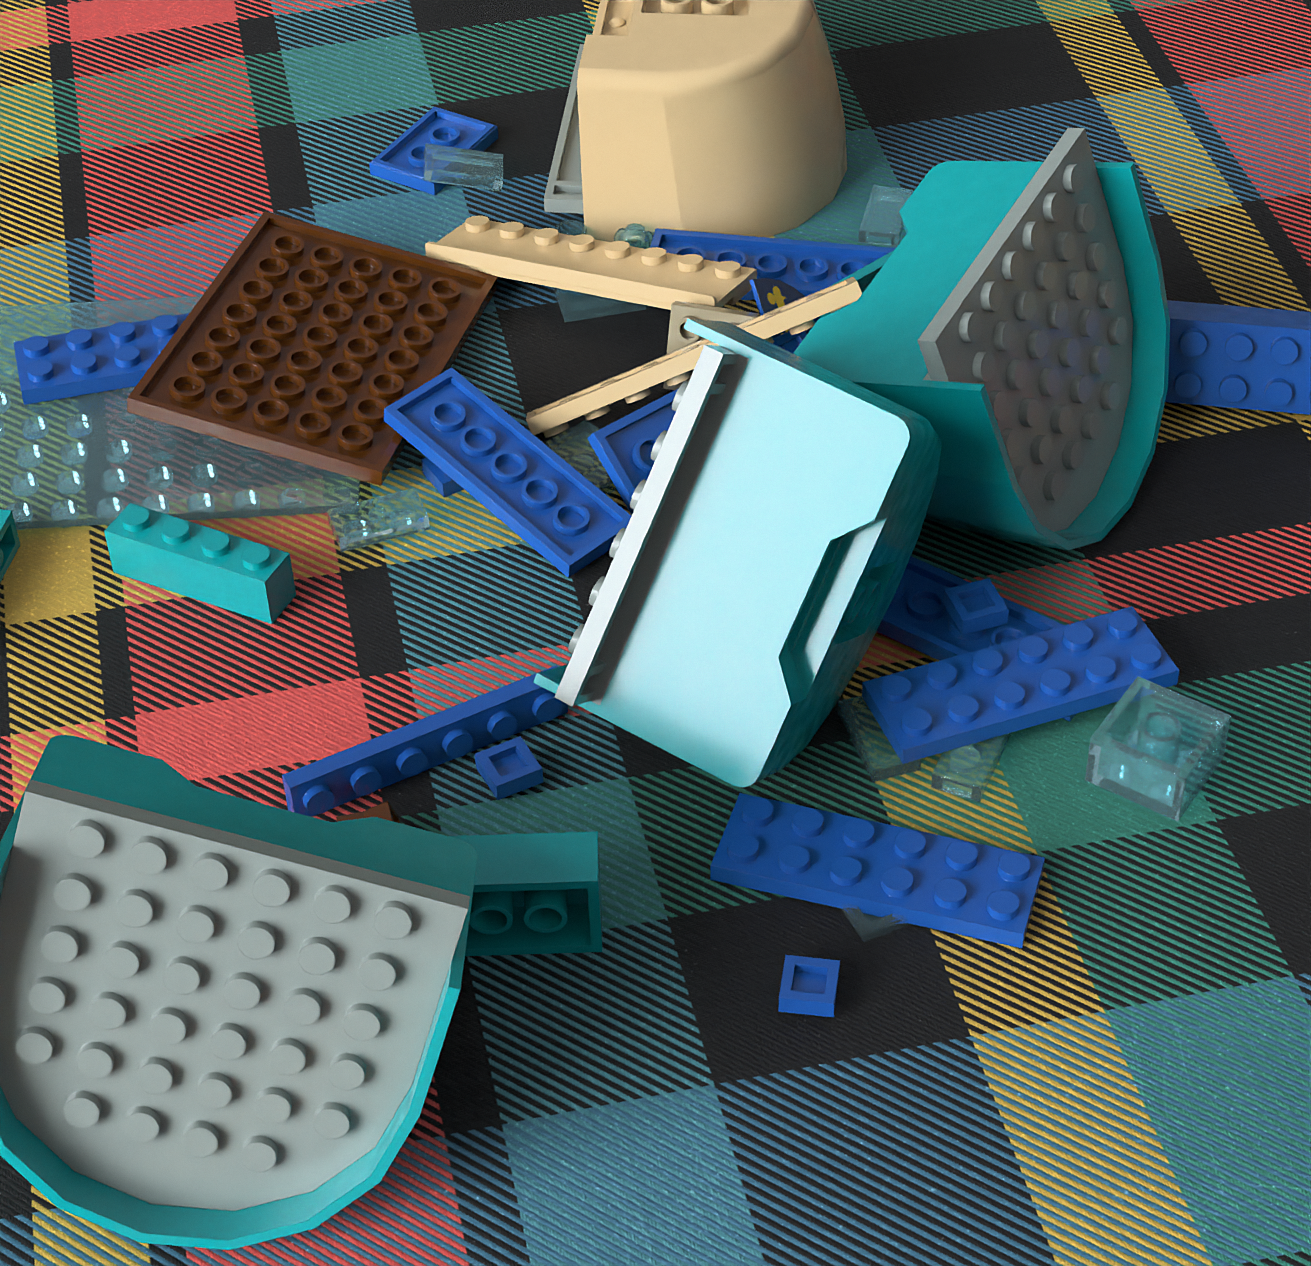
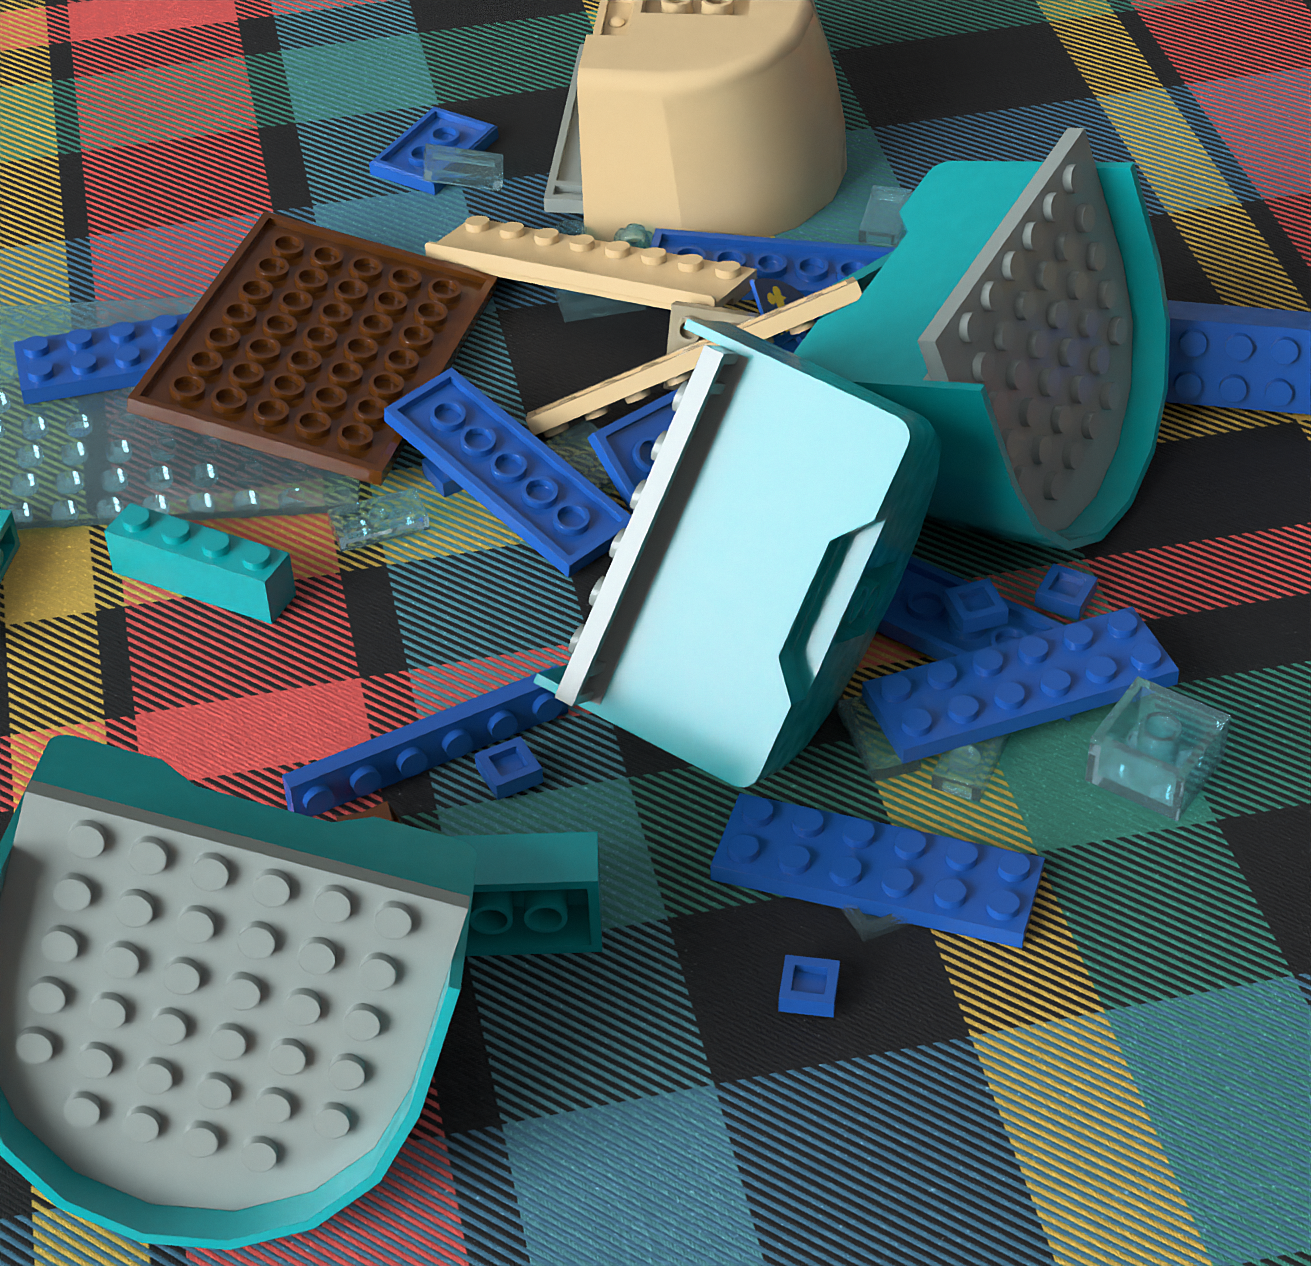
(1066, 591): none -> blue plate

